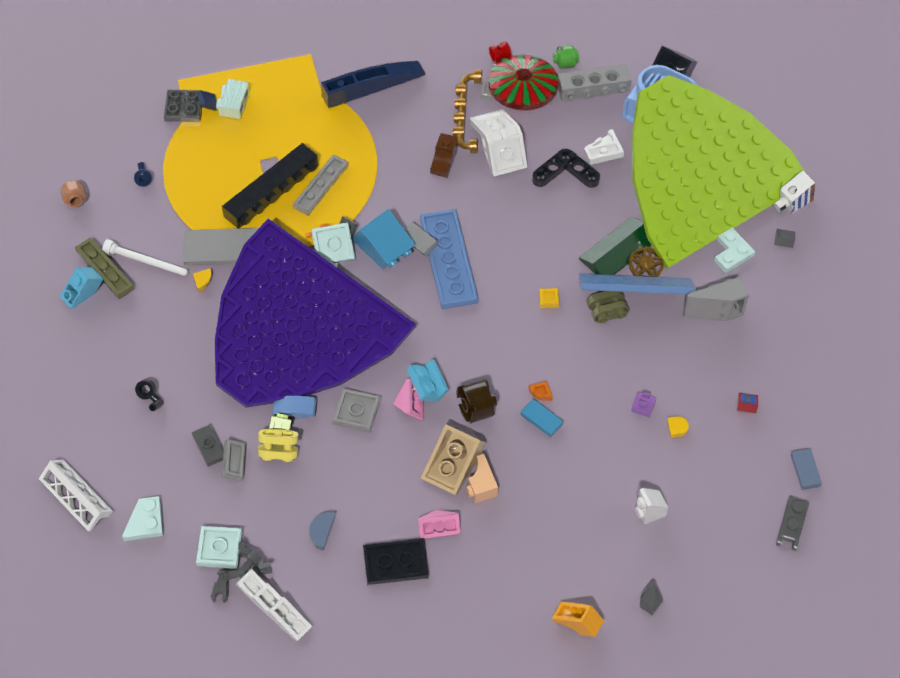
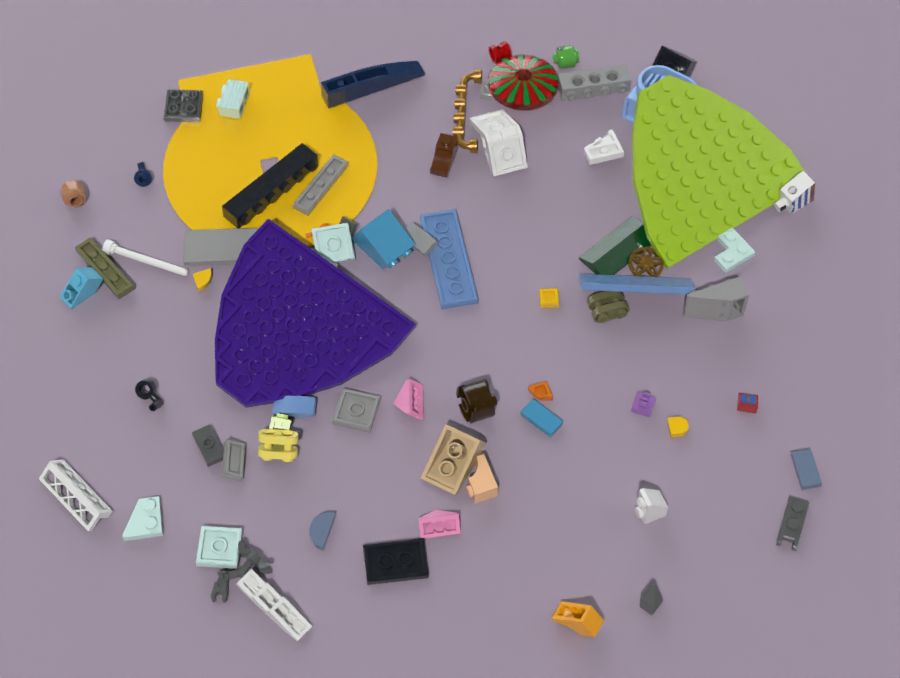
(207, 100): dark blue tile -> none
(428, 381): medium azure bracket -> none
(564, 164): black beam -> none
(785, 238): dark grey slope -> none

